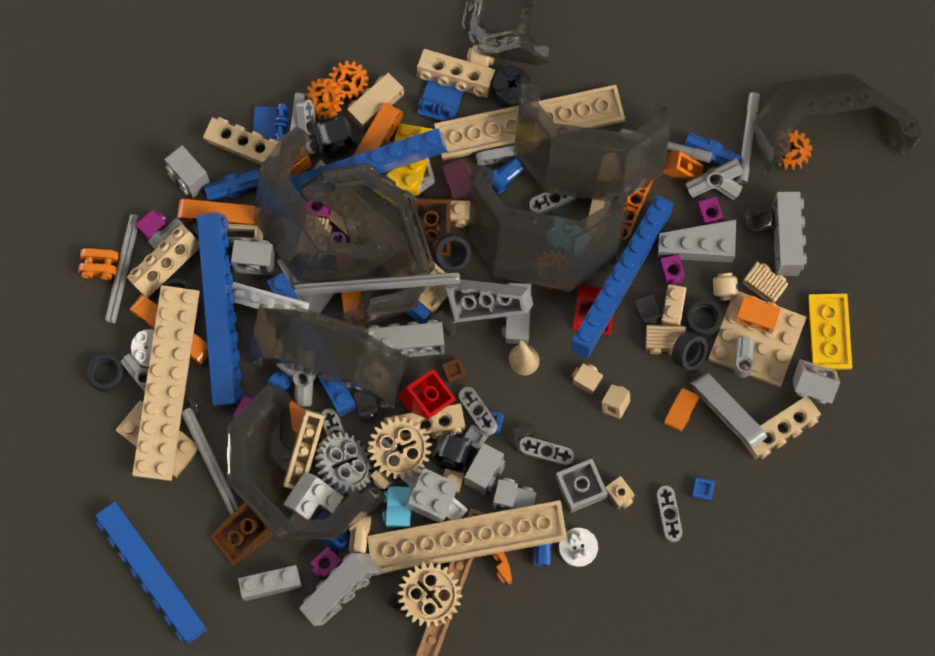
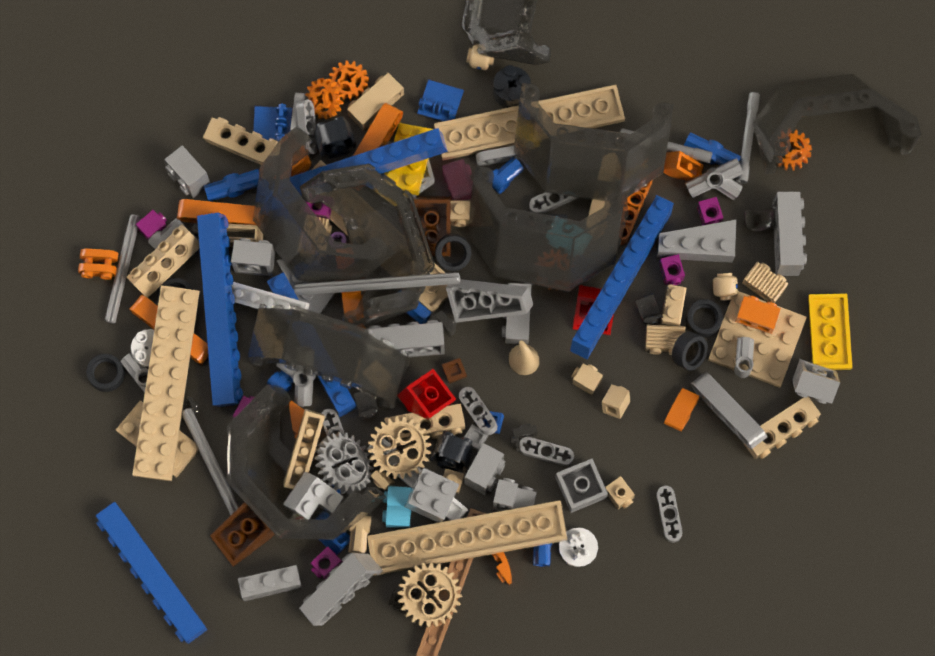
(464, 70): tan brick -> none
(703, 489): blue plate -> none

